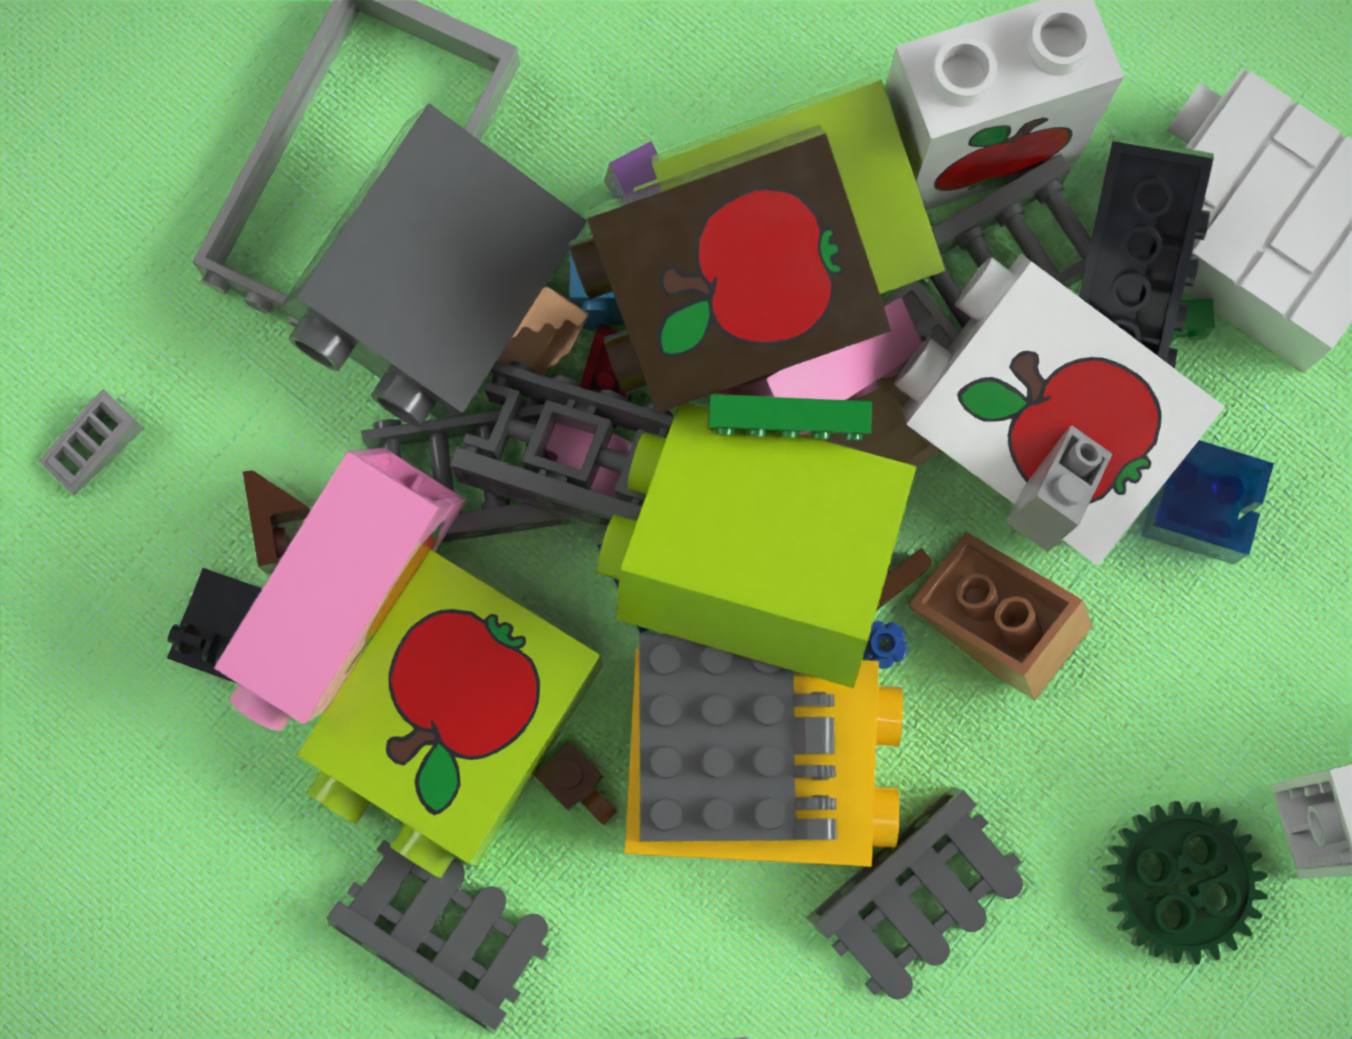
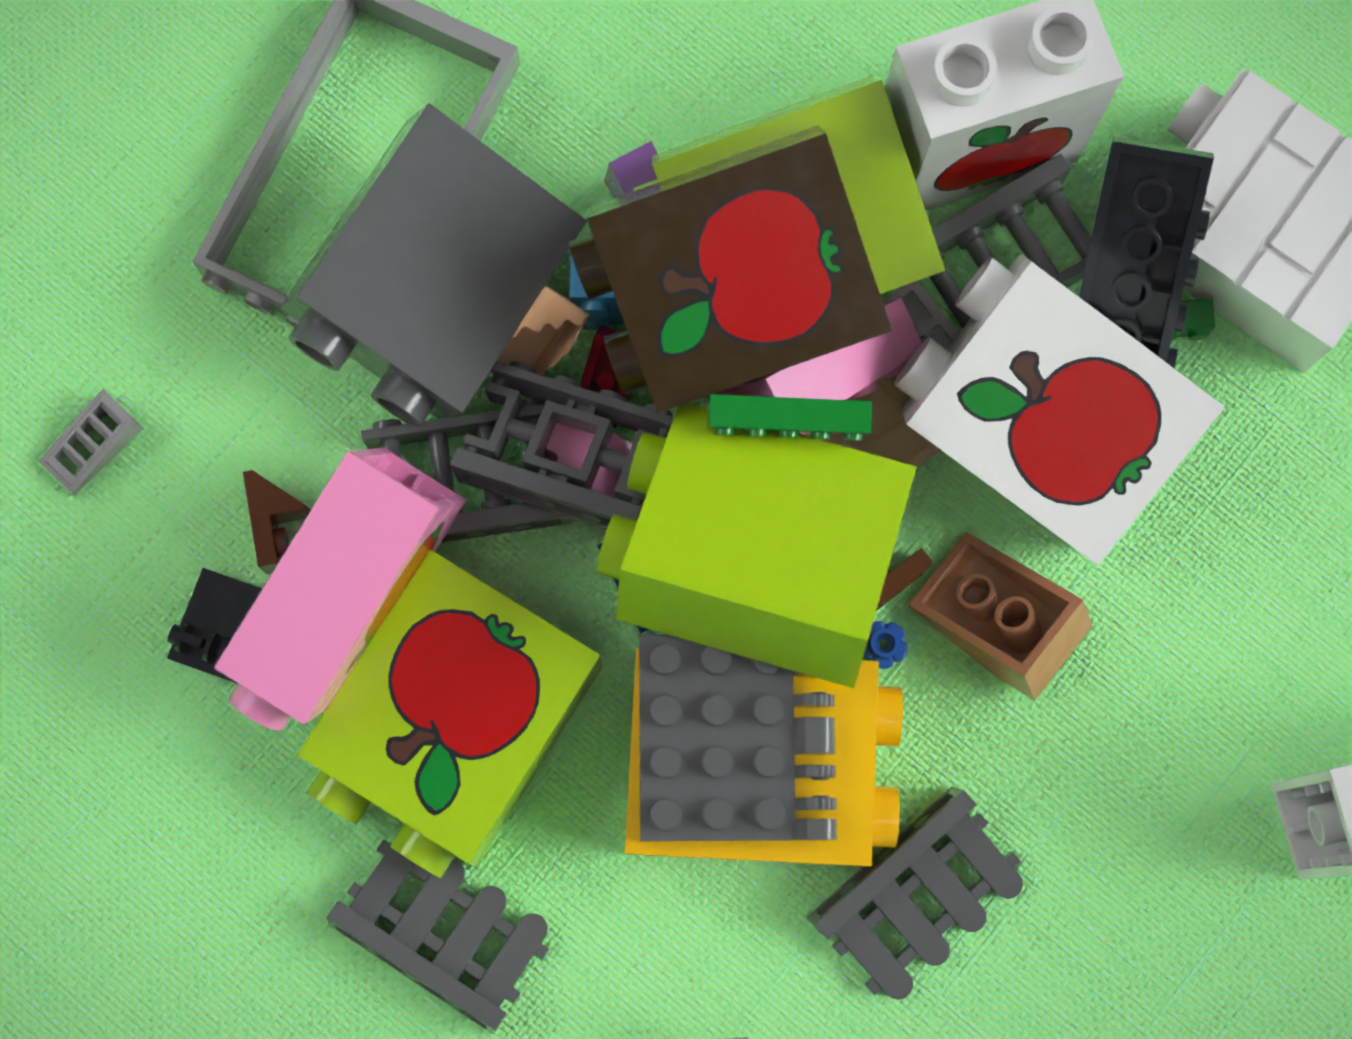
(572, 779): reddish brown plate -> none
(1060, 489): light grey slope -> none
(1199, 923): dark green gear -> none
(1203, 501): clear blue piece -> none

